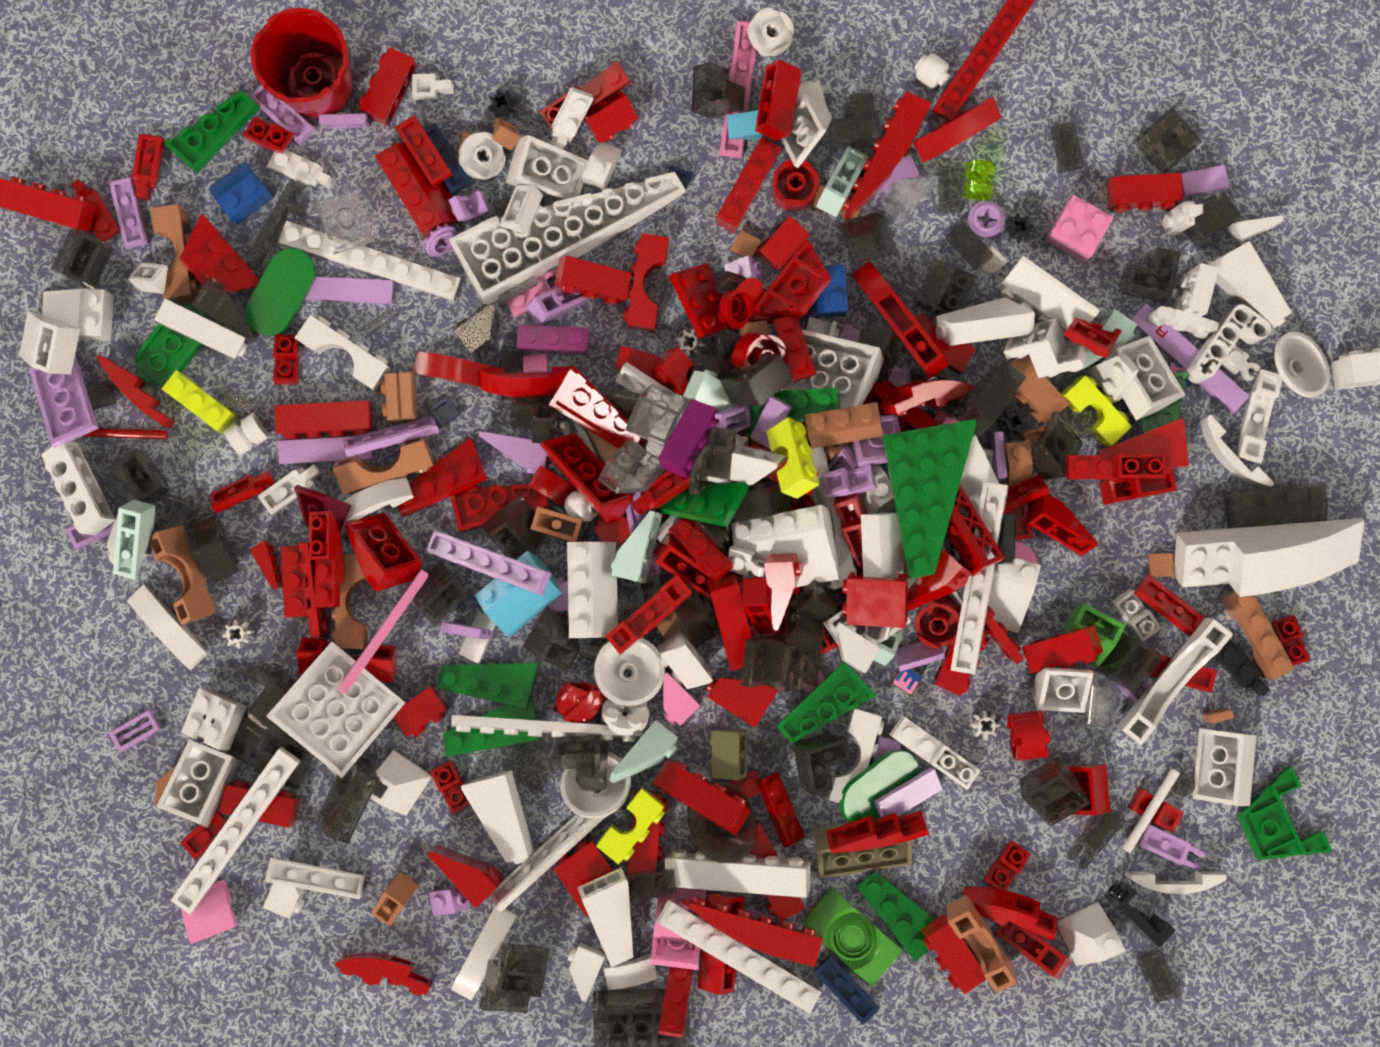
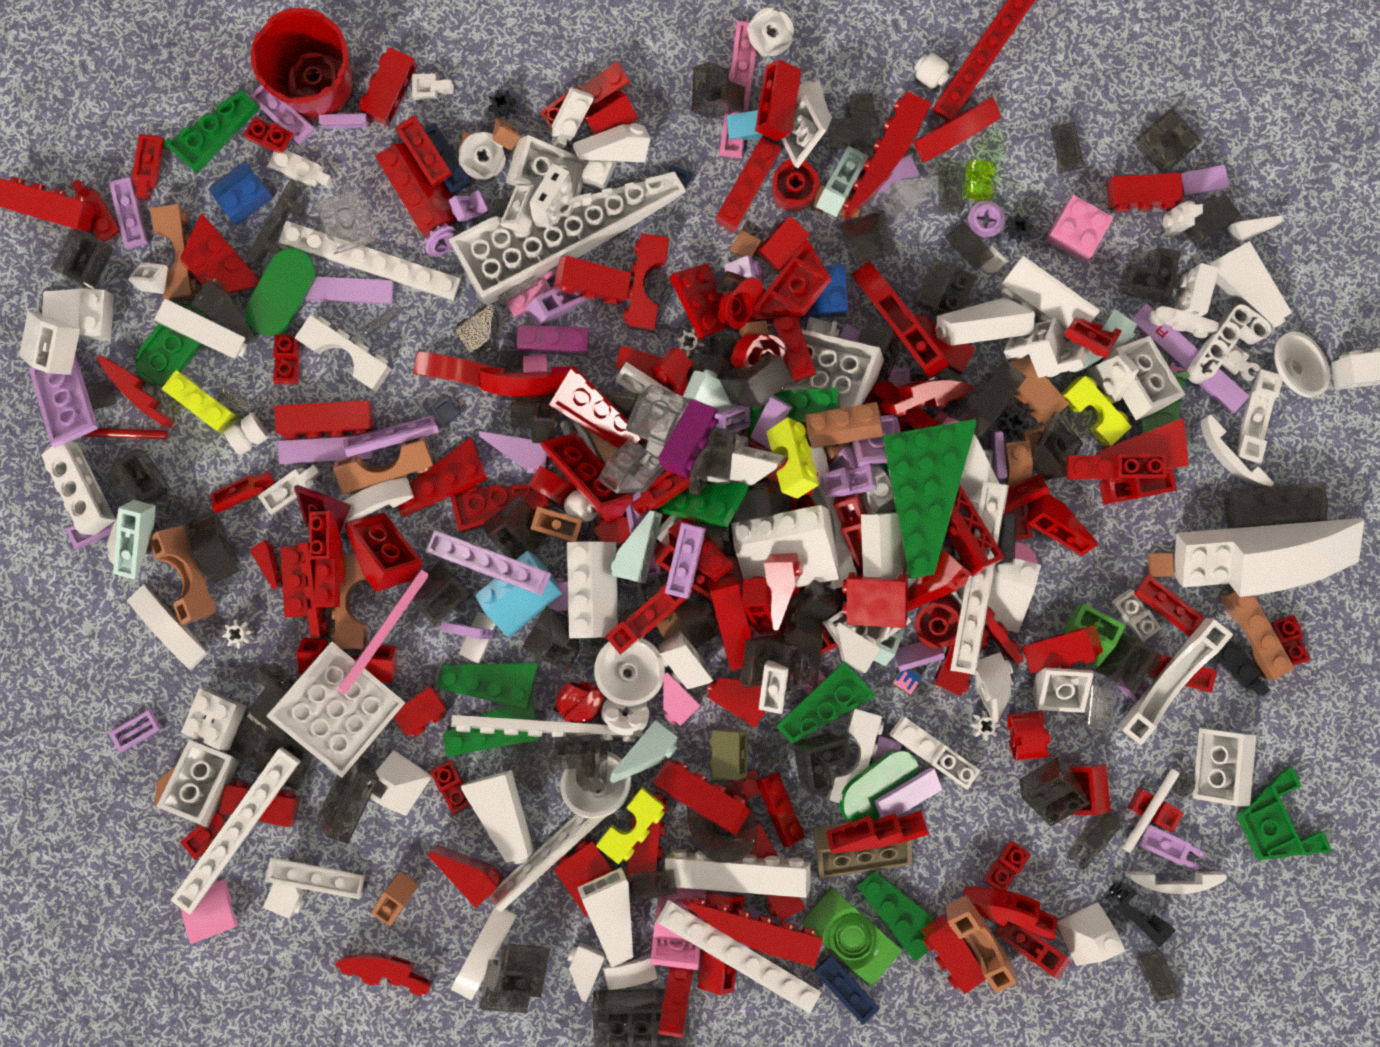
(400, 397): nougat brick -> none
(447, 901): lavender bracket -> none
(551, 196): none -> white piece
(617, 144): none -> white slope
(685, 560): none -> lavender tile
(744, 562): white plate -> none
(773, 687): none -> white slope
(994, 684): none -> white slope
(1217, 715): nougat tile -> none

